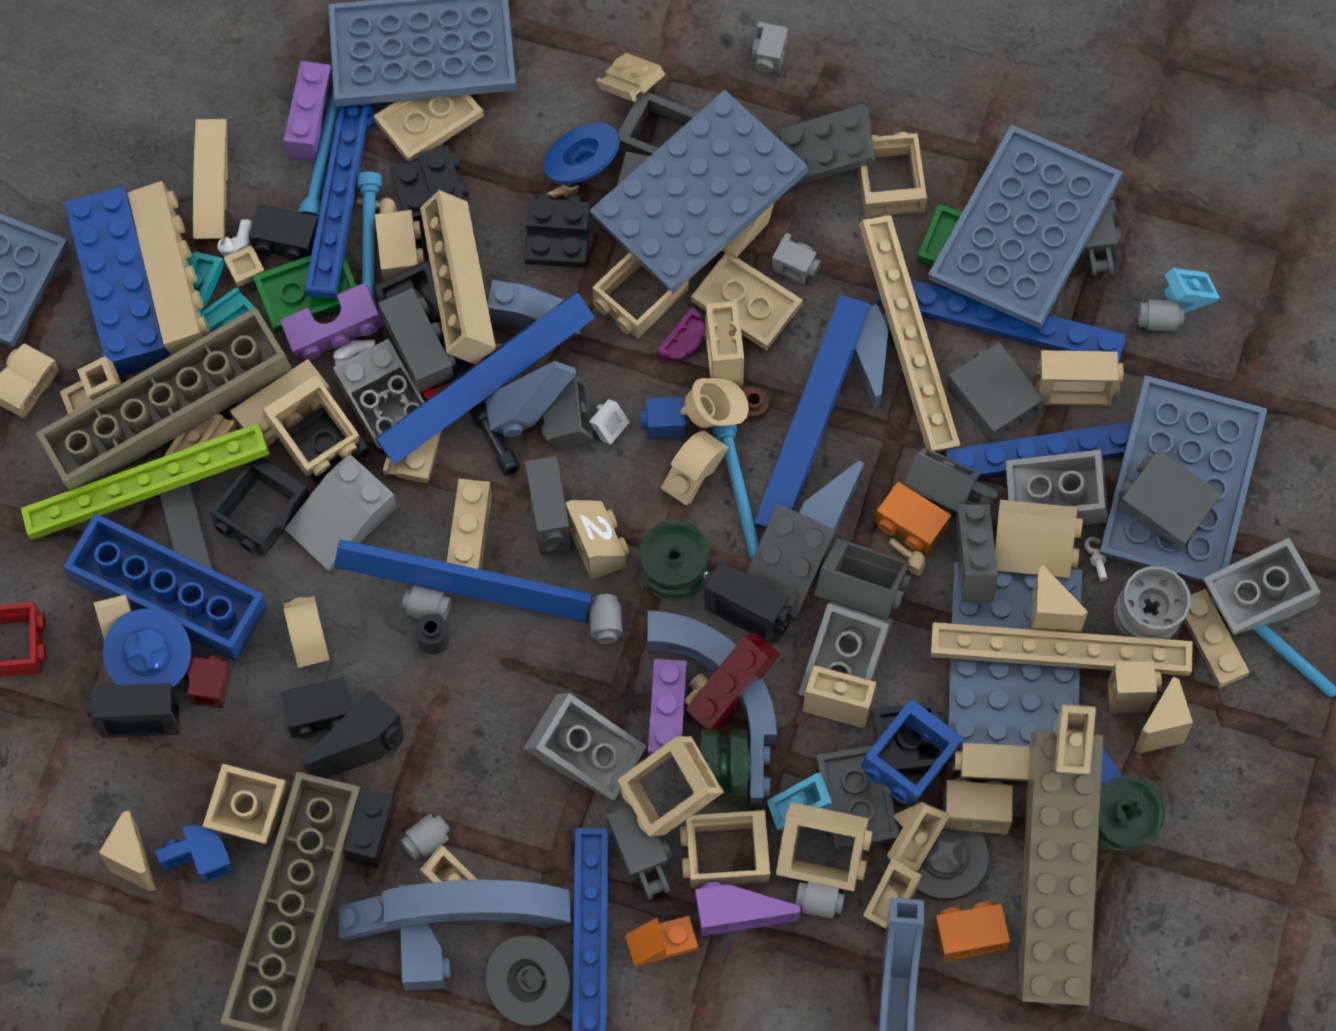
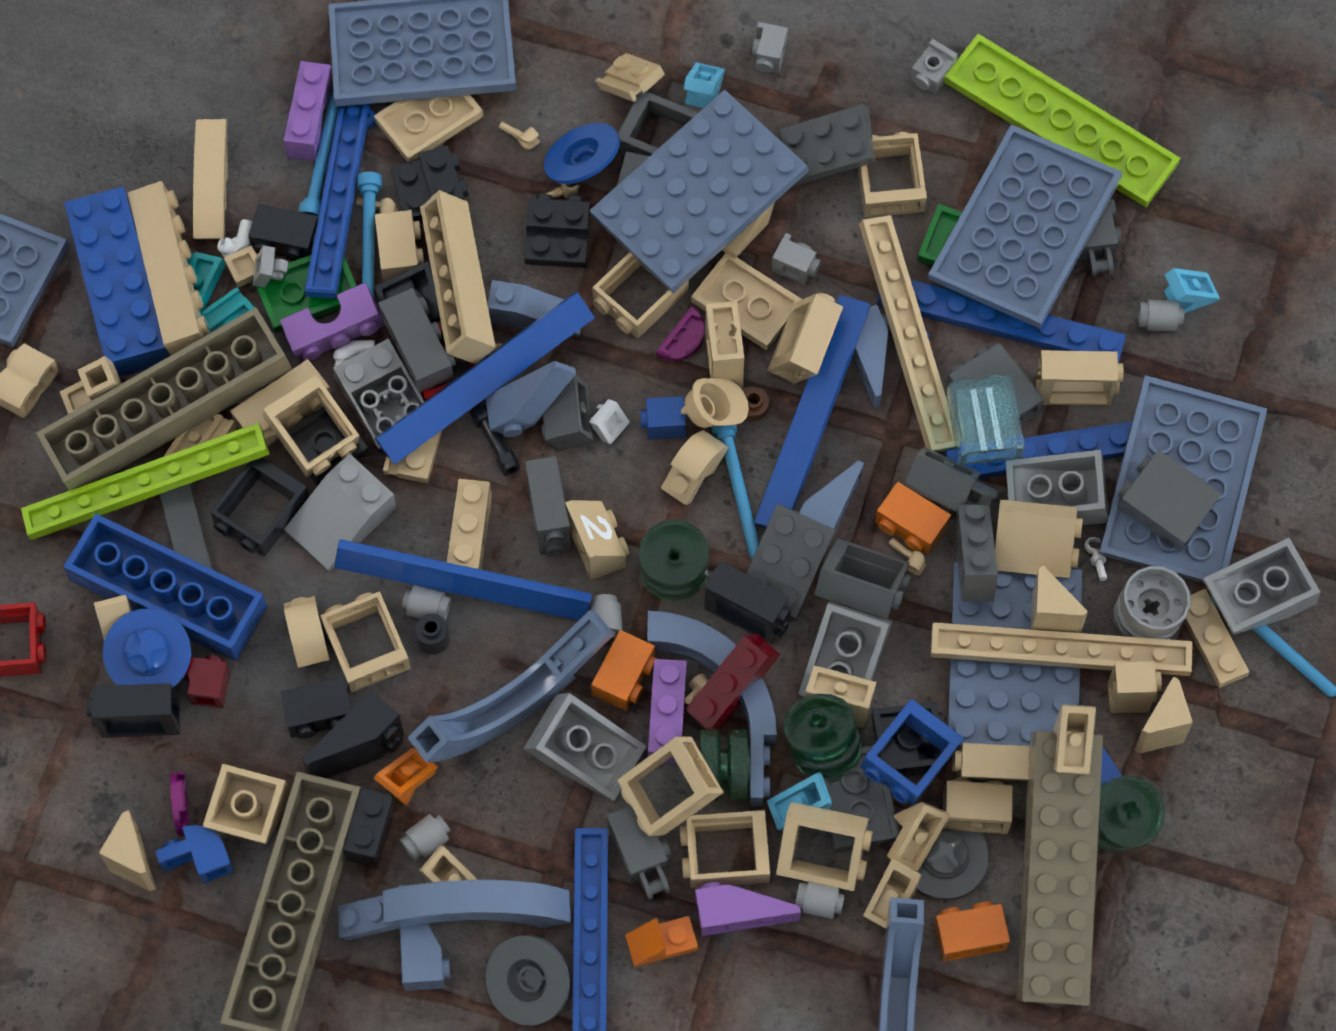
(179, 801): none -> magenta tile
(267, 267): none -> light grey tile
(377, 668): none -> tan window
(405, 775): none -> orange slope
(471, 727): none -> sand blue arch
(526, 139): none -> tan hand
(624, 671): none -> orange brick
(703, 84): none -> medium azure slope
(805, 338): none -> tan window
(822, 735): none -> clear green wheel
(932, 67): none -> light grey brick
(985, 420): none -> clear light blue brick
(1061, 116): none -> lime plate

